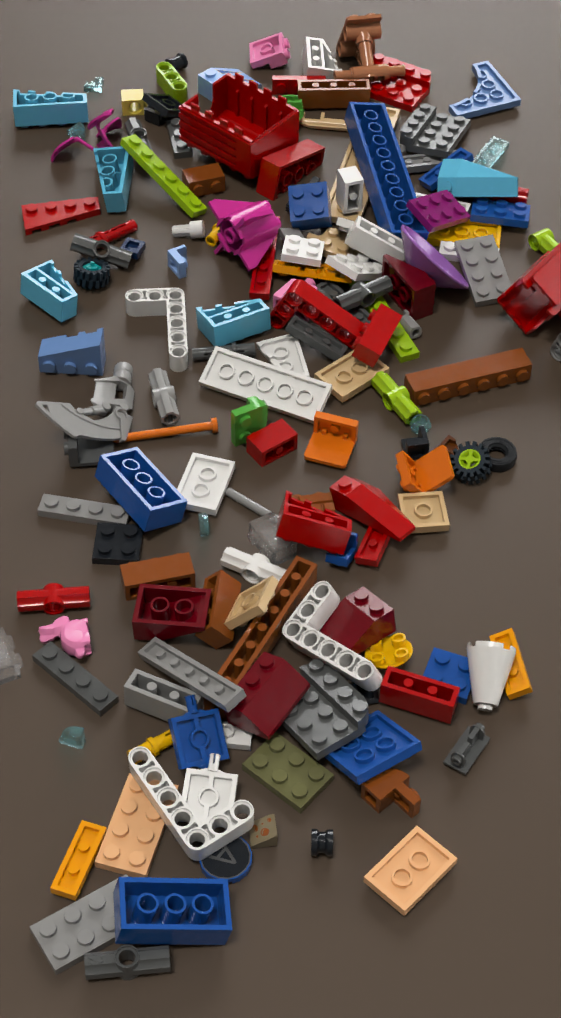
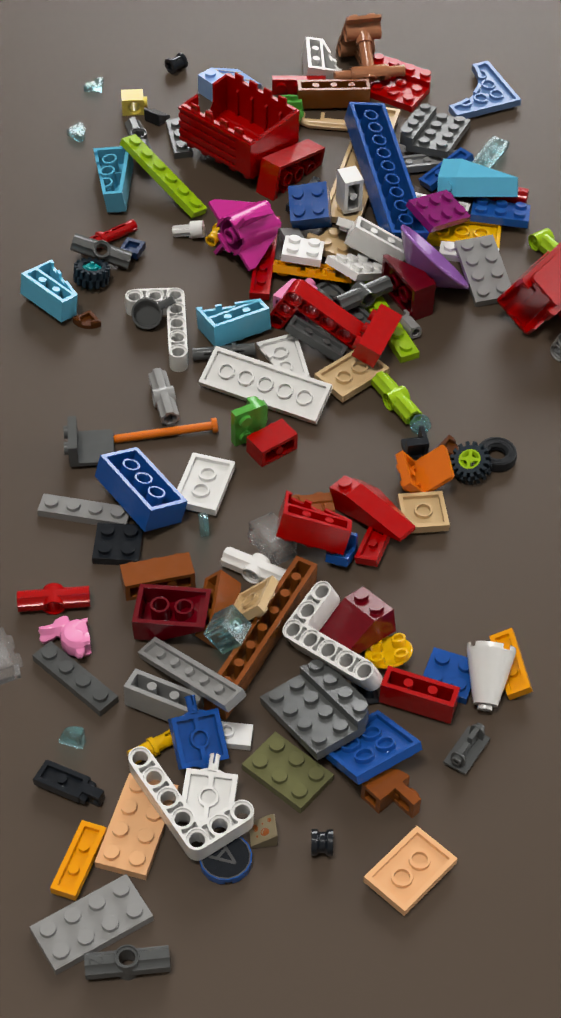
(49, 108): medium azure wedge -> none
(58, 212): red wing -> none
(68, 783): none -> black hinge
(73, 354): medium blue wedge -> none
(87, 320): none -> reddish brown tile
(111, 428): light grey piece -> none
(114, 124): dark pink plant -> none
(148, 311): none -> dark grey piece
(163, 103): black plate -> none
(171, 81): lime beam -> none
(172, 911): blue brick -> none
(178, 260): light blue bracket -> none
(204, 179): dark orange brick -> none
(227, 629): none -> clear light blue piece
(250, 504): light grey piece -> none
(270, 50): bright pink plate -> none
(271, 693): dark red slope -> none
(332, 440): orange bracket -> none
(468, 376): dark orange brick -> none

